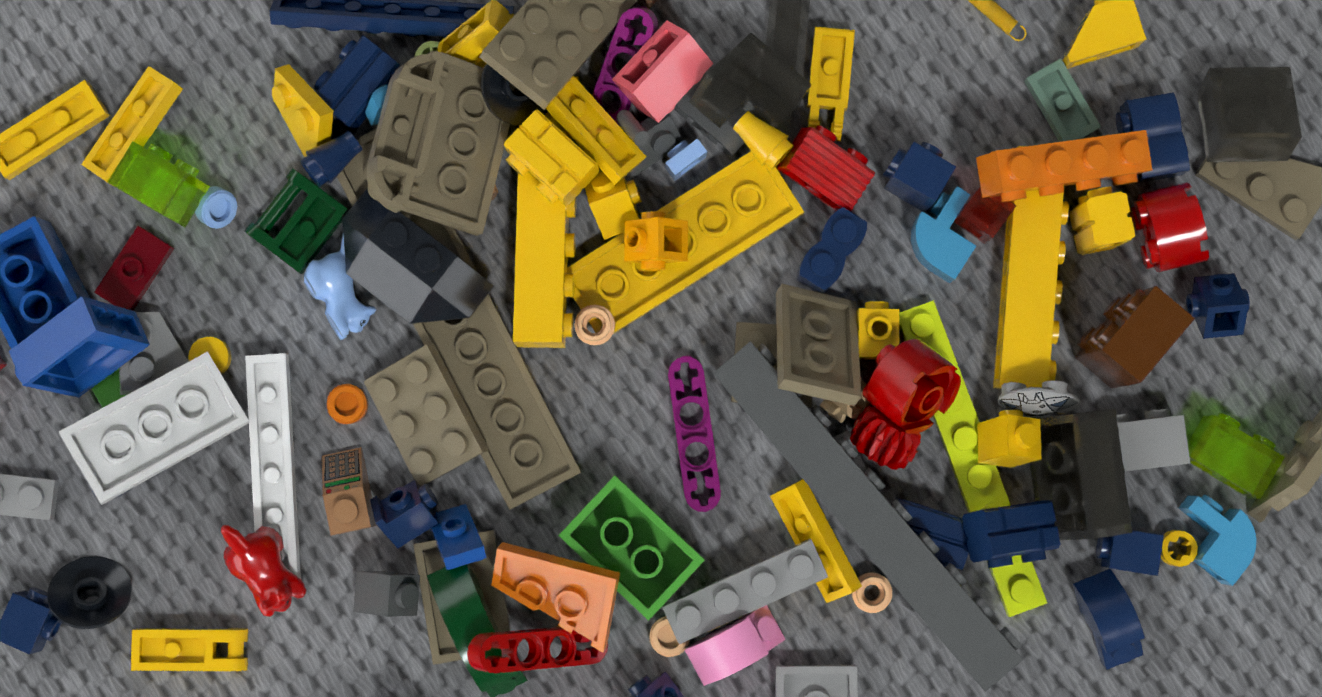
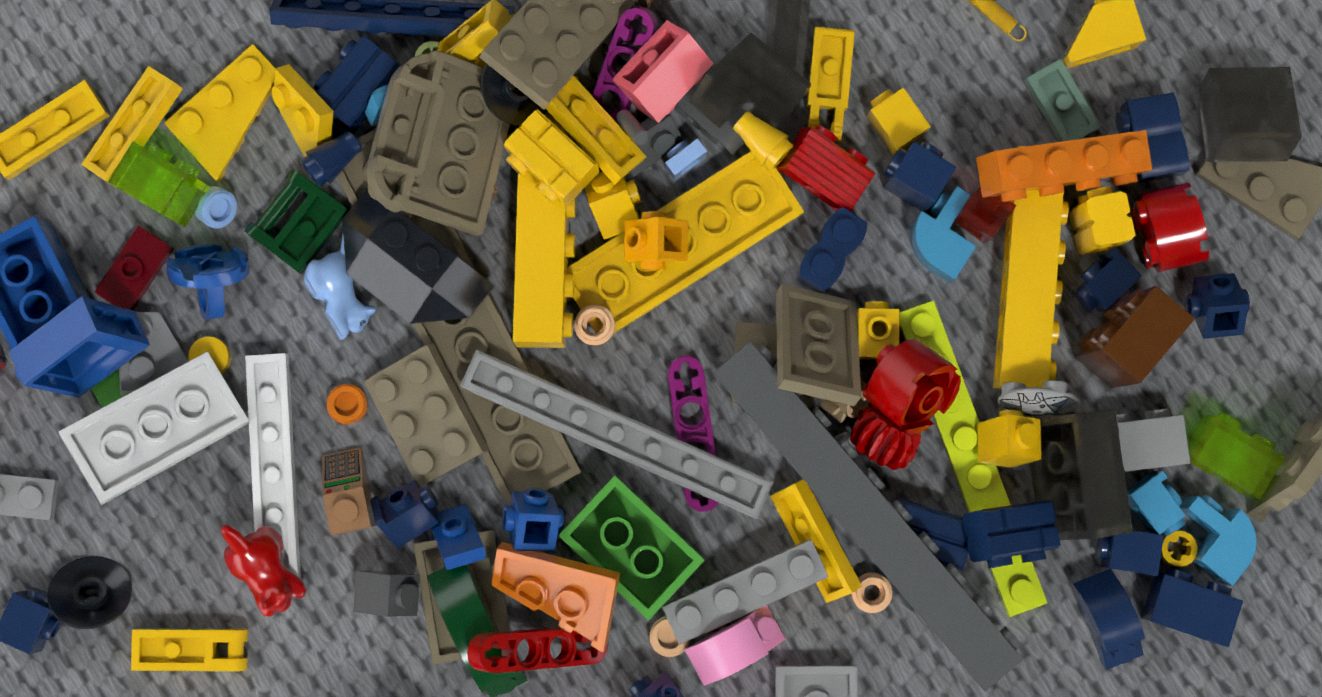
(208, 271): none -> blue tile
(222, 112): none -> yellow wing
(533, 520): none -> blue brick
(616, 434): none -> light grey tile
(897, 119): none -> yellow brick
(1106, 281): none -> dark blue brick
(1156, 504): none -> dark azure brick
(1191, 608): none -> dark blue brick

